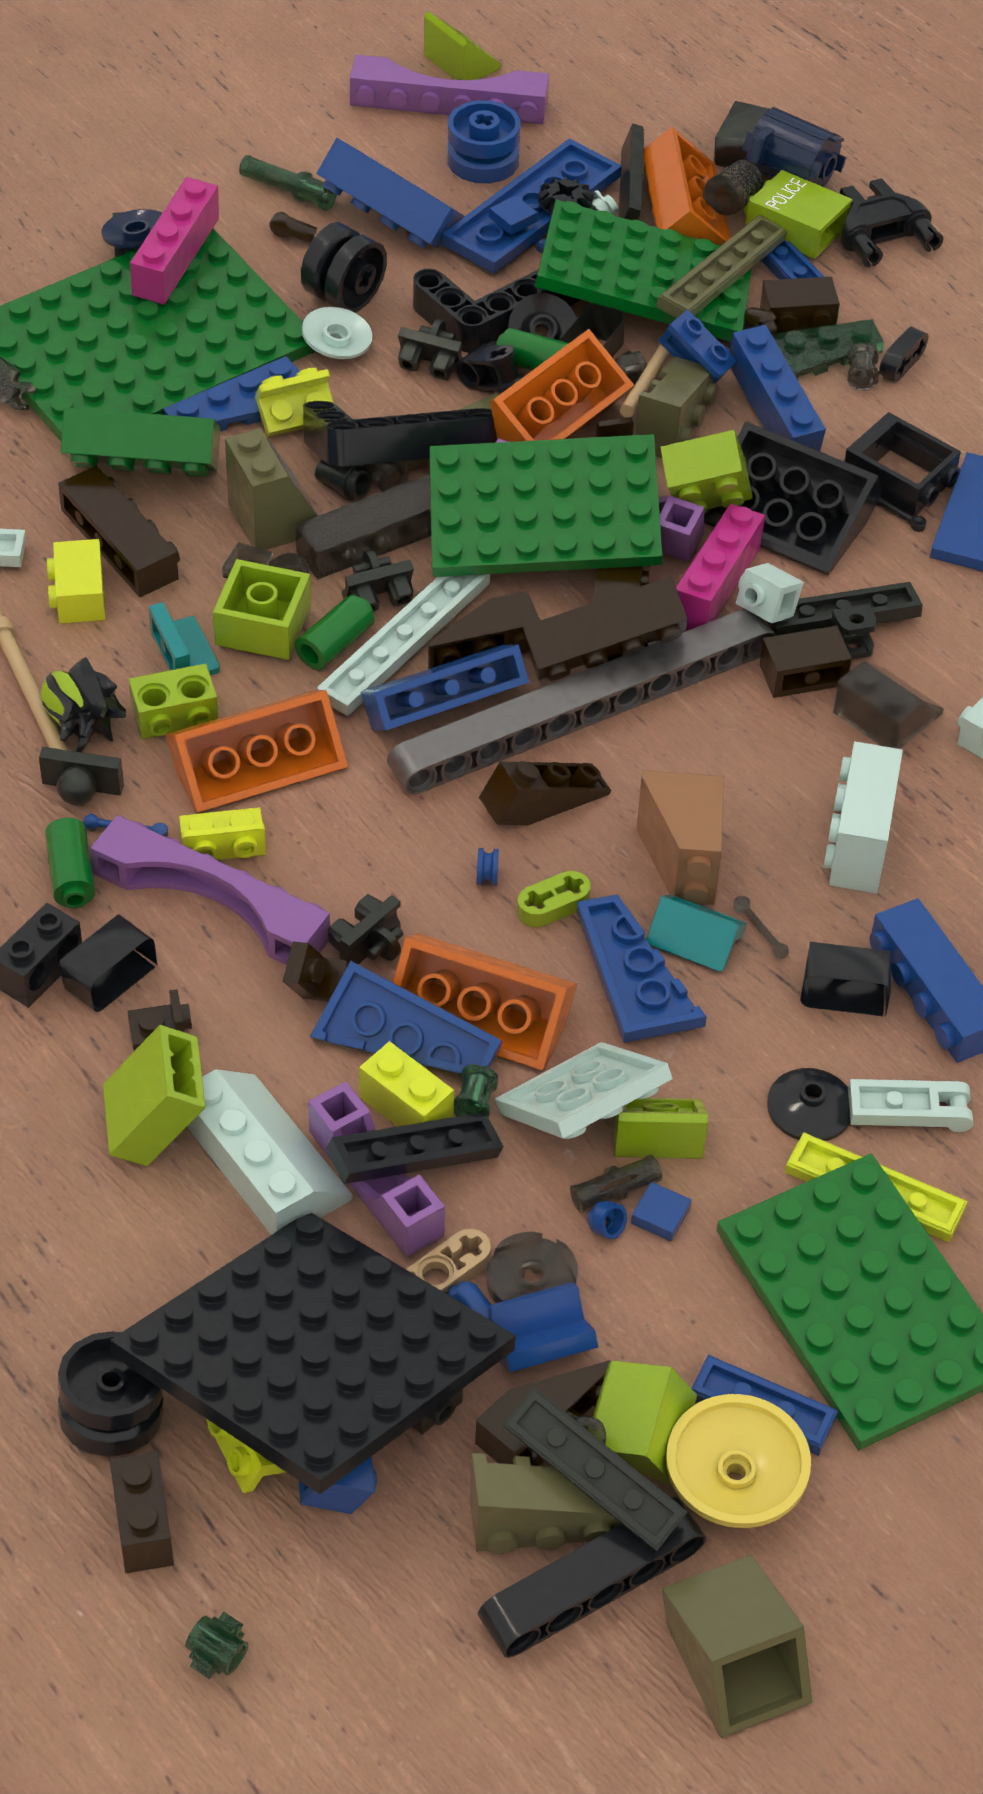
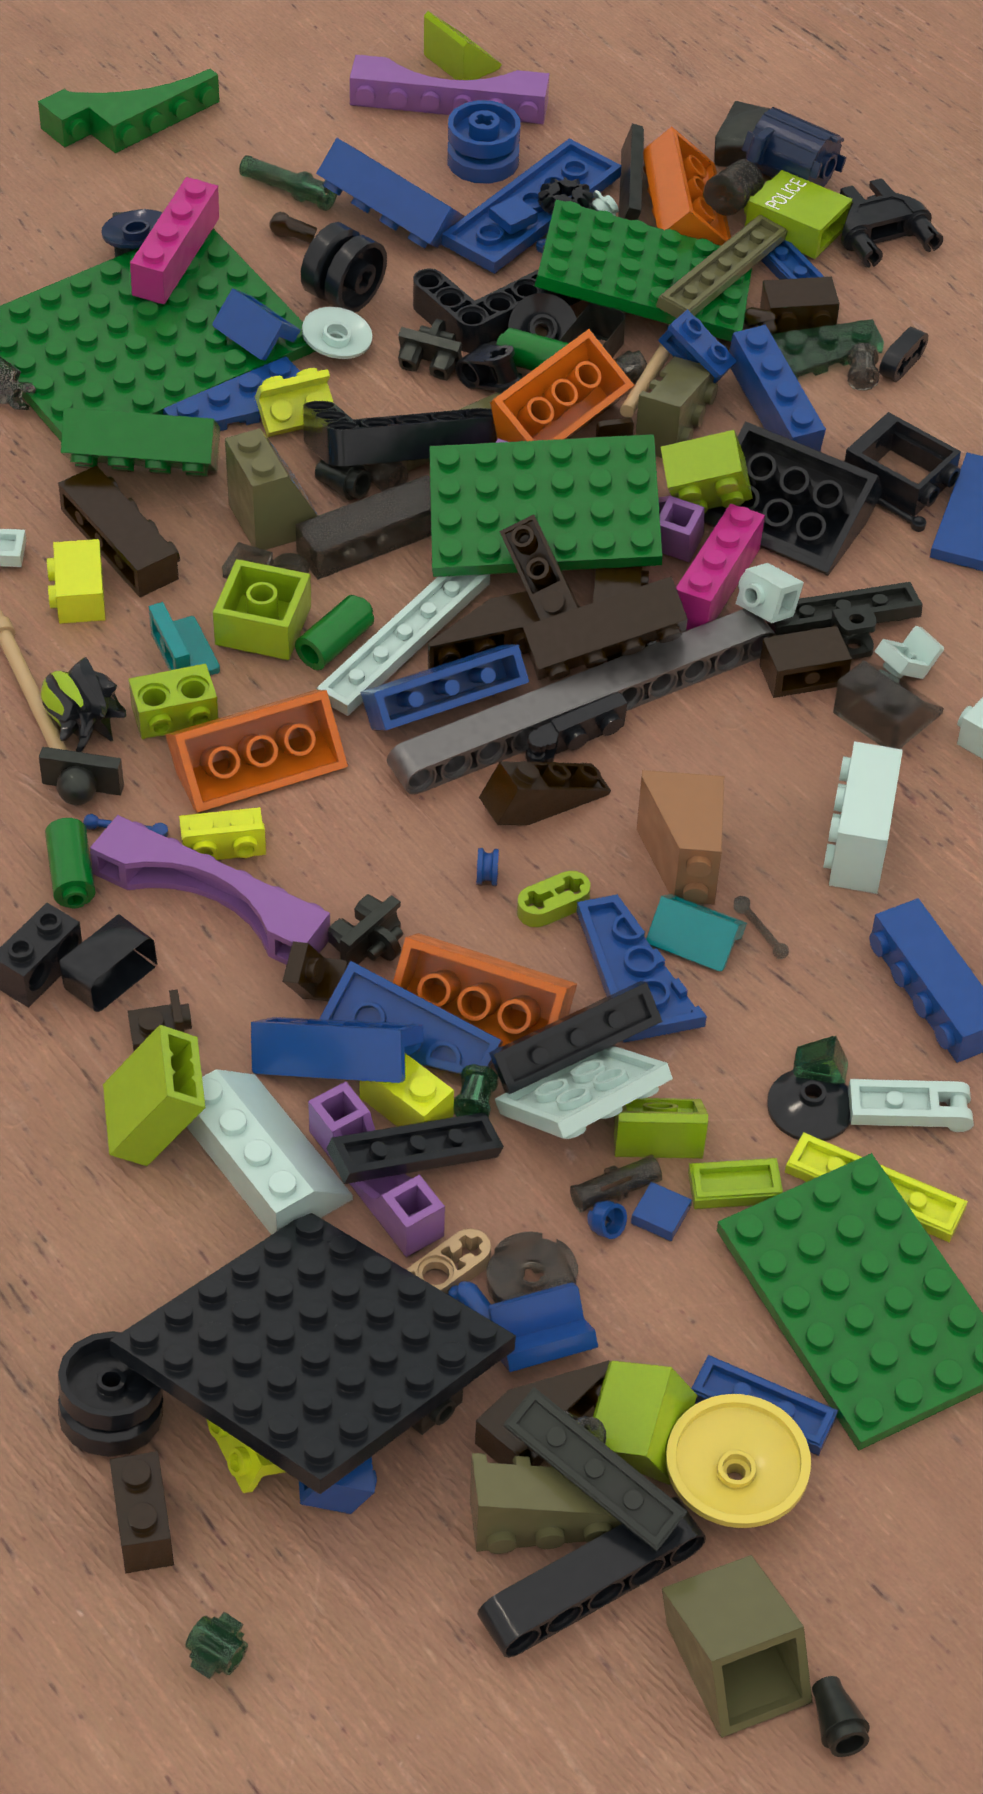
(126, 116): none -> green arch
(252, 324): none -> blue panel
(332, 1048): none -> blue panel
(380, 576): pearl dark grey hips -> none
(538, 568): none -> dark brown slope
(575, 1037): none -> black plate
(576, 728): none -> black hinge
(734, 1182): none -> lime tile
(821, 1061): none -> clear green slope
(840, 1721): none -> pearl dark grey cone
(847, 979): black piece -> none
(911, 657): none -> light aqua bracket

